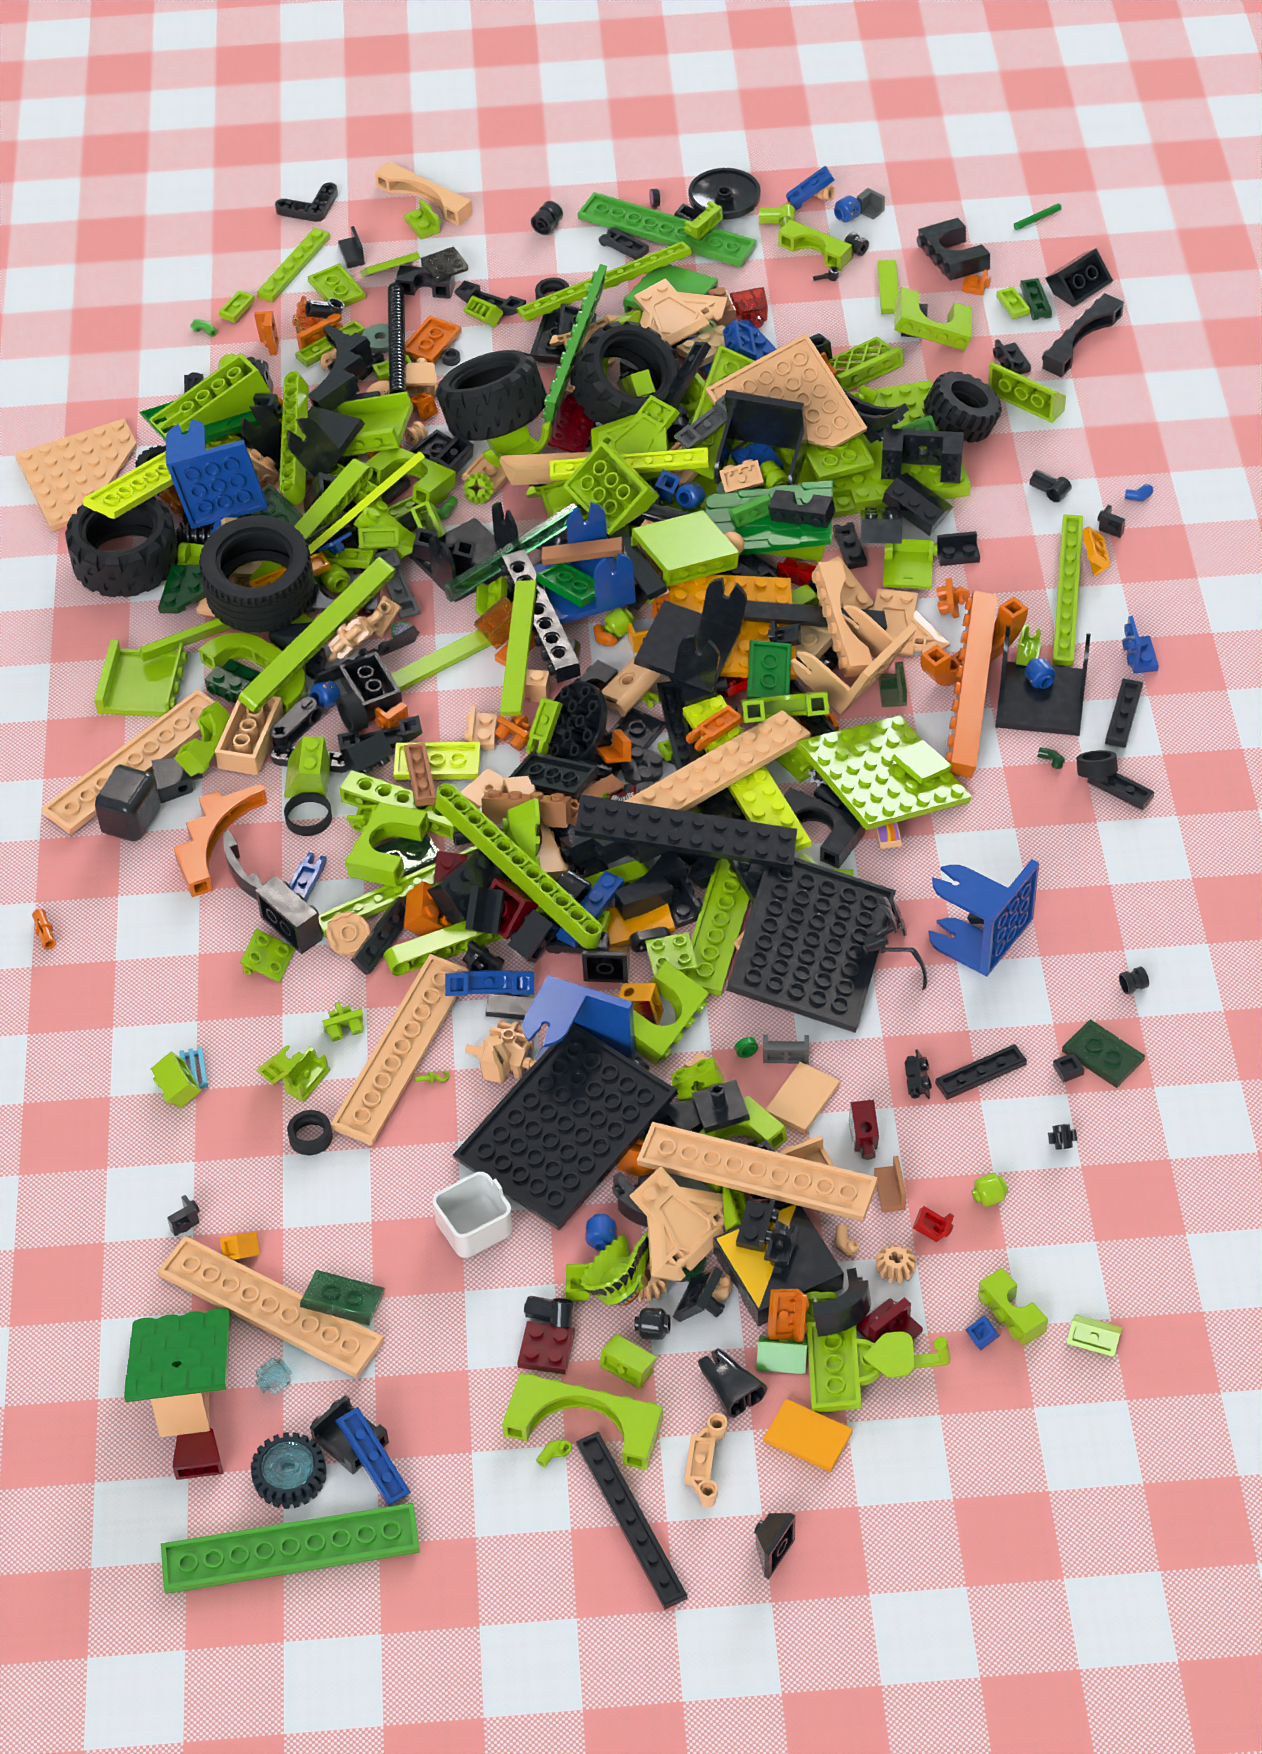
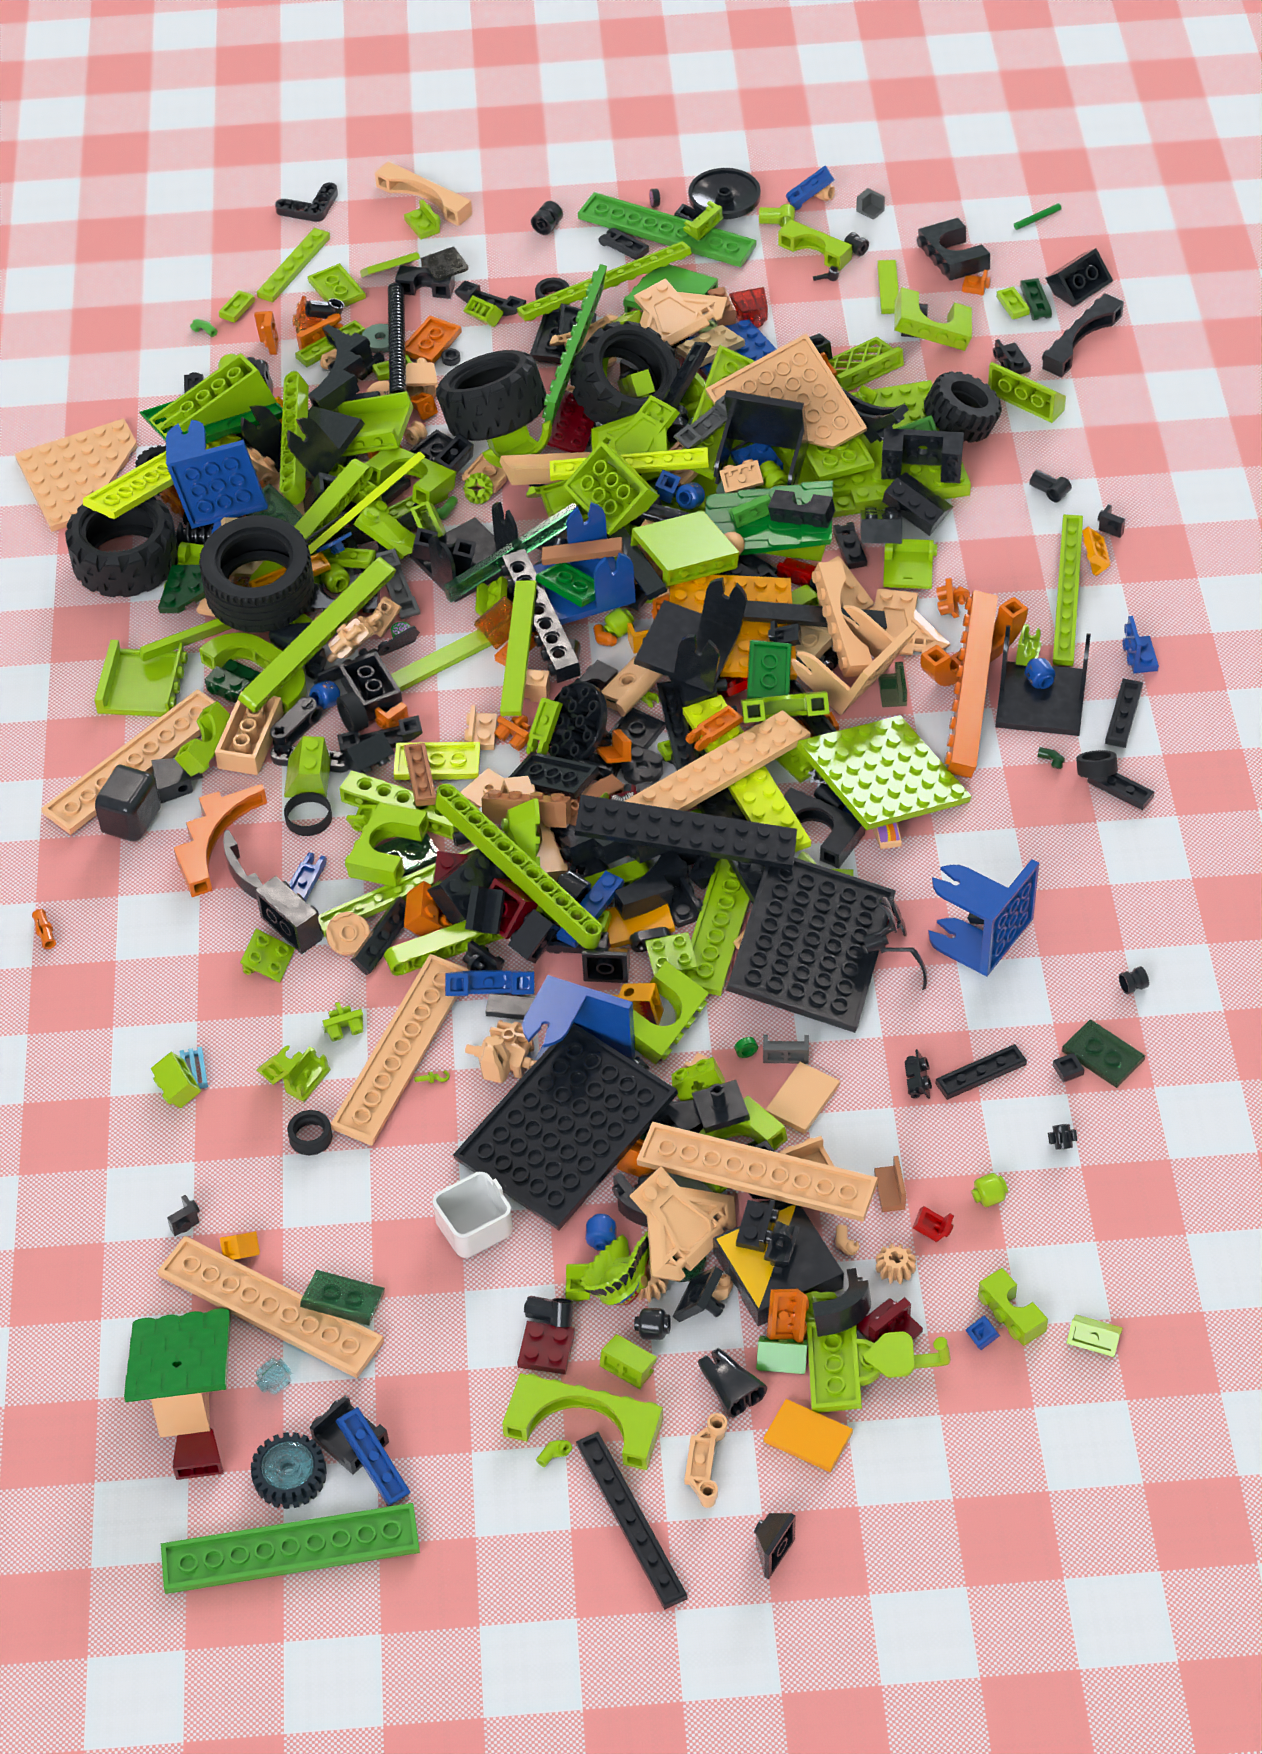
(269, 401): black bracket -> none
(352, 250): black panel -> none
(378, 538): lime tile -> none
(733, 1209): lime slope -> none
(740, 339): blue bracket -> none
(847, 208): blue head -> none
(864, 1128): dark red torso -> none
(921, 762): tile -> none
(957, 548): black bracket -> none
(1140, 494): blue arm -> none

